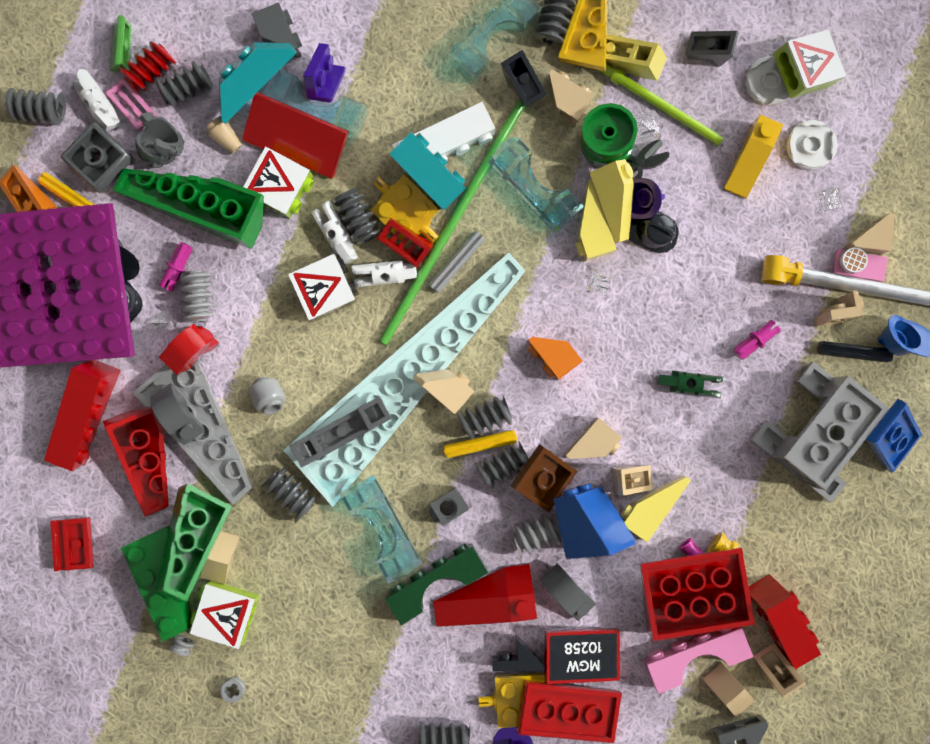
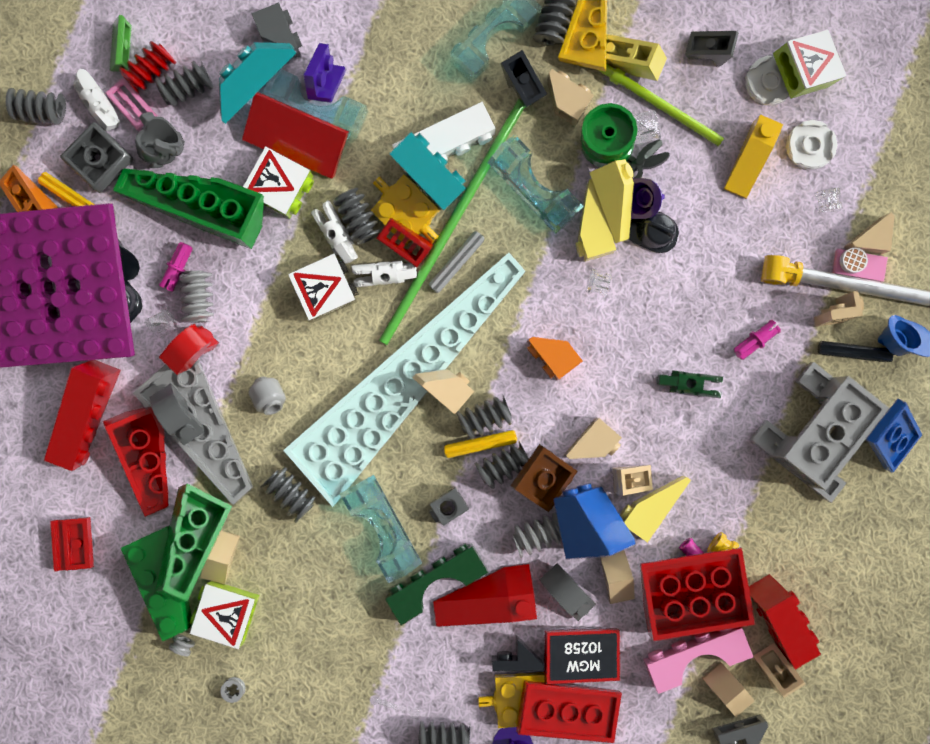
(223, 135): tan cone -> none
(340, 432): dark grey slope -> none
(618, 577): none -> tan slope

